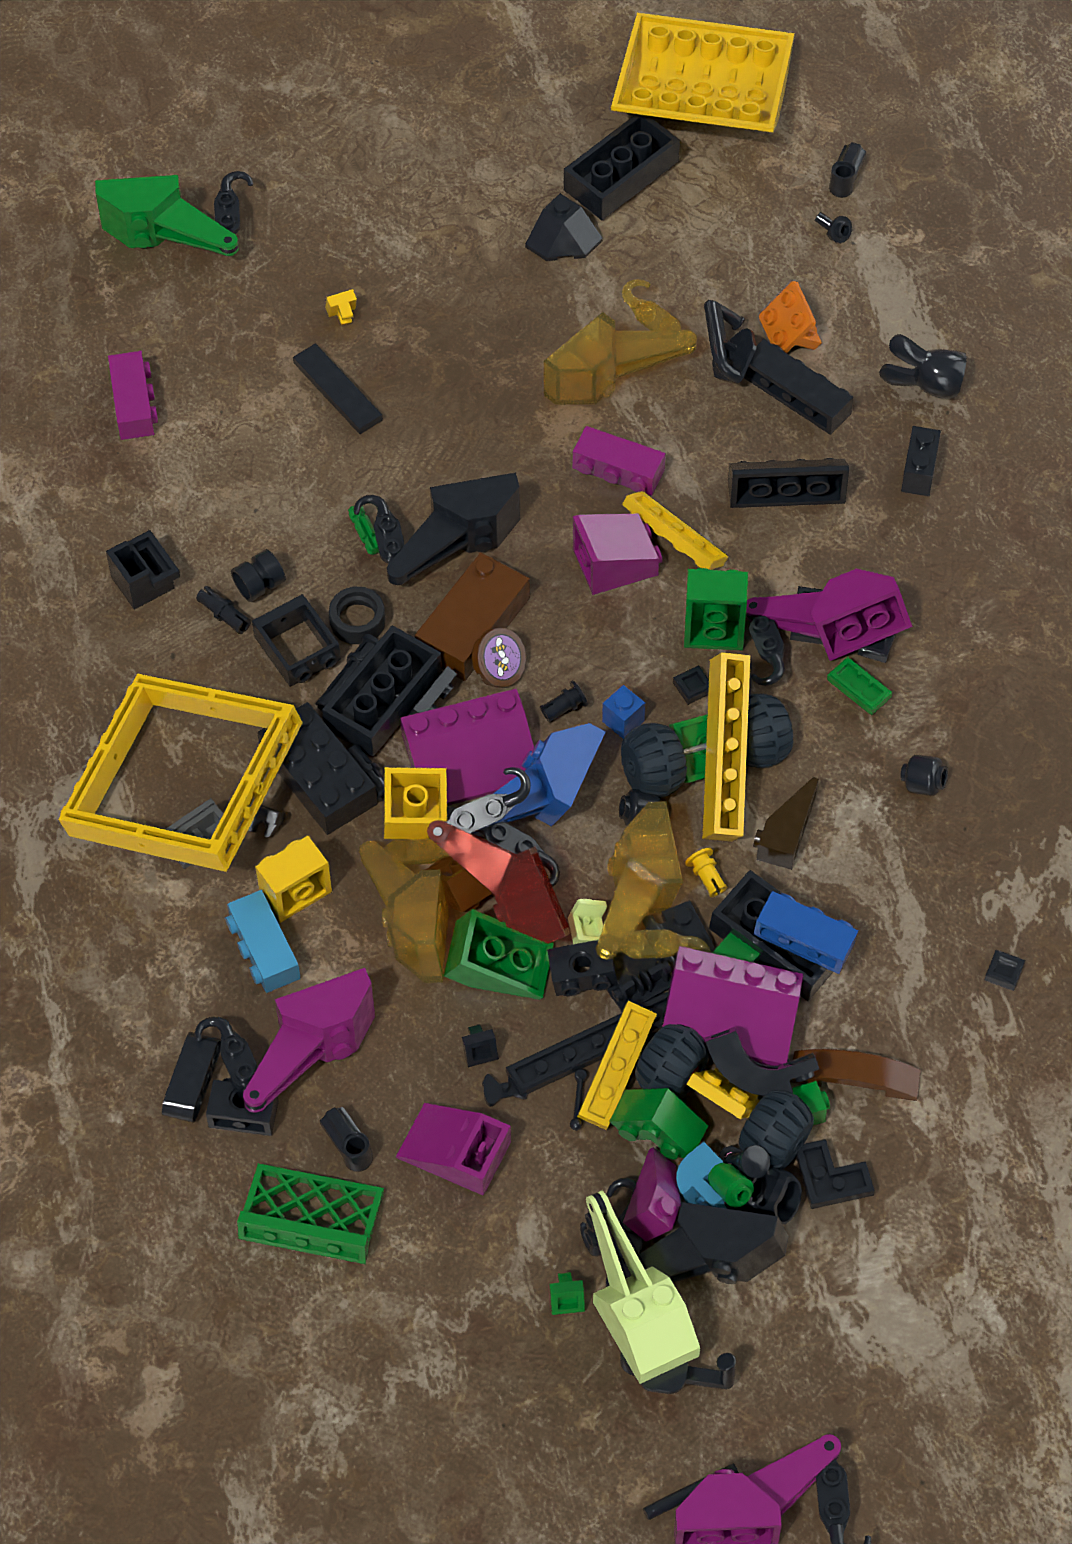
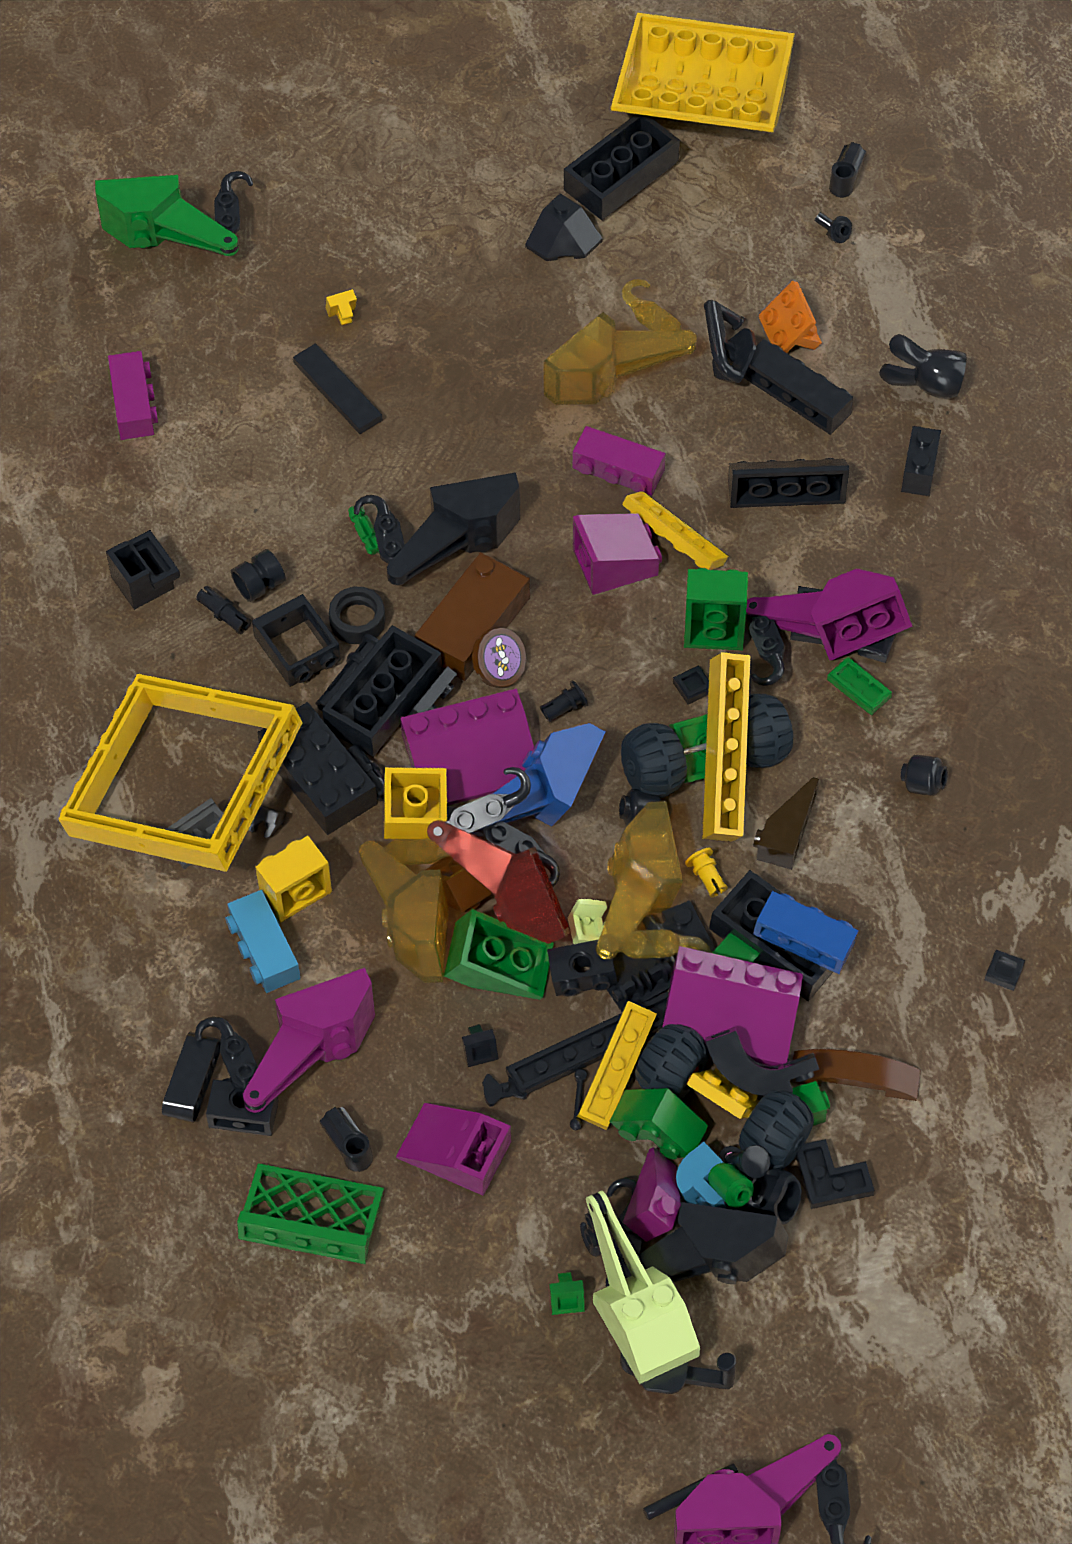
(623, 711): blue brick -> none

